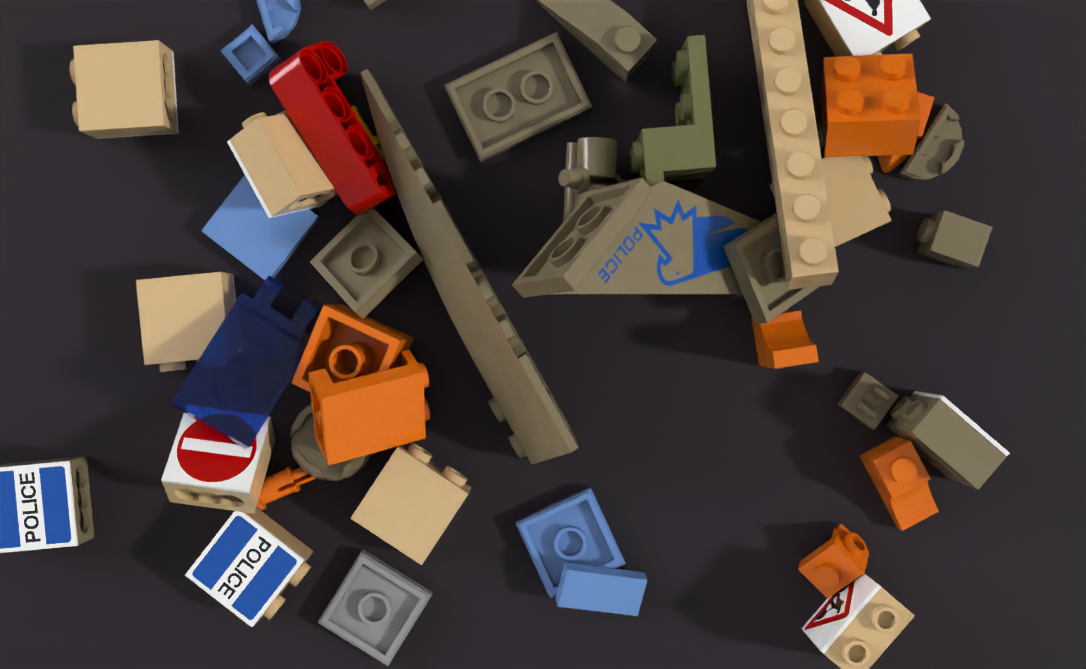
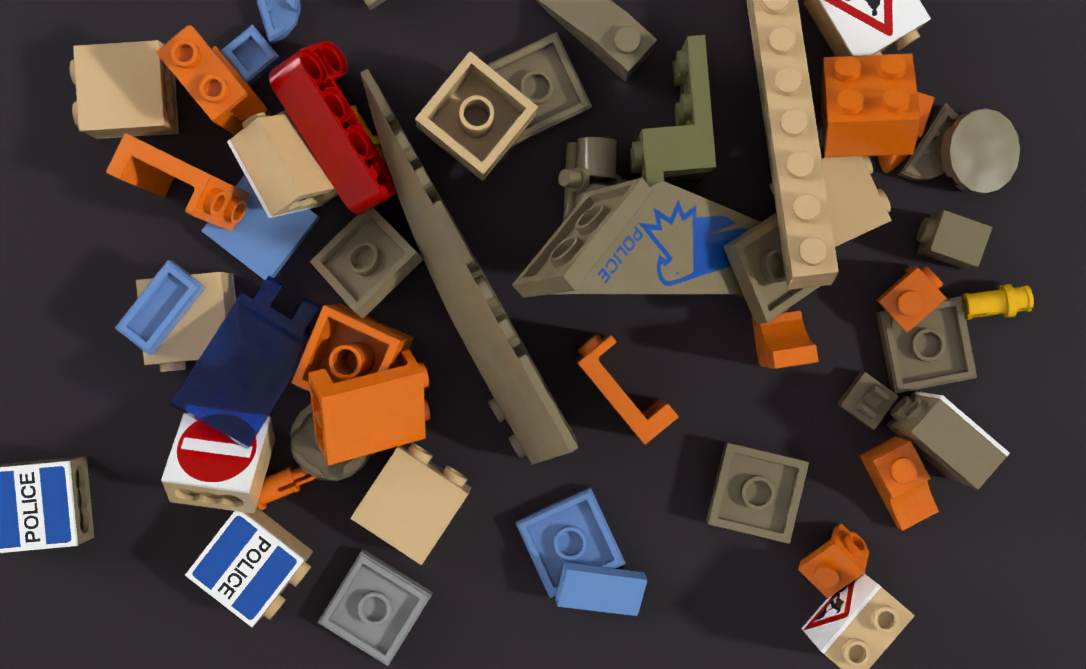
(155, 171): none -> orange panel
(160, 307): none -> medium blue tile
(211, 80): none -> orange panel
(476, 116): none -> tan brick
(644, 424): none -> orange panel
(757, 492): none -> dark tan plate
(912, 297): none -> orange bracket
(931, 352): none -> dark tan tile
(980, 151): none -> dark tan tile
(1001, 301): none -> yellow pin

